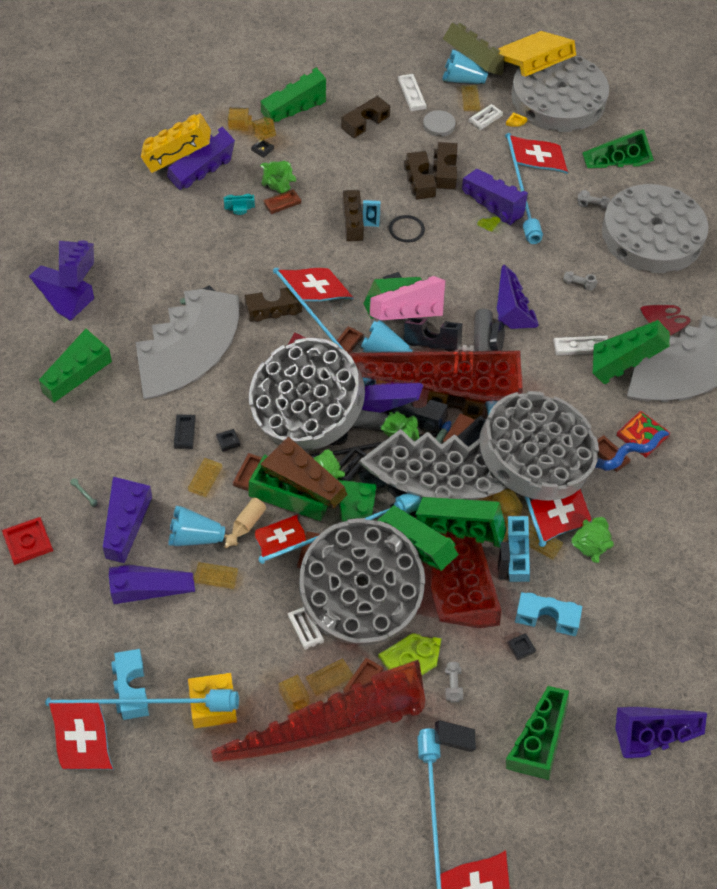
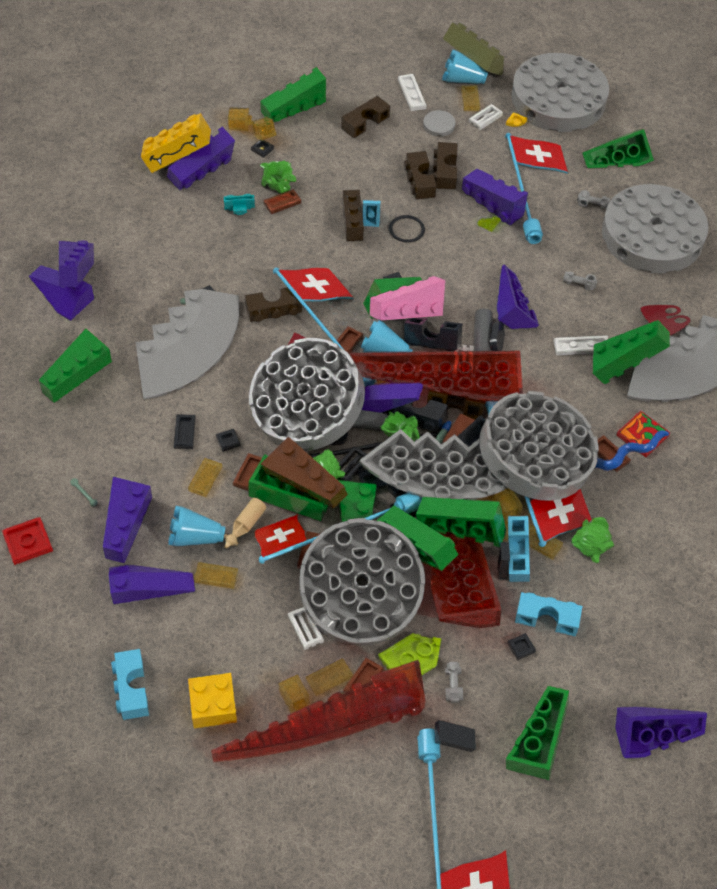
(82, 728): flag -> none
(538, 51): yellow panel -> none

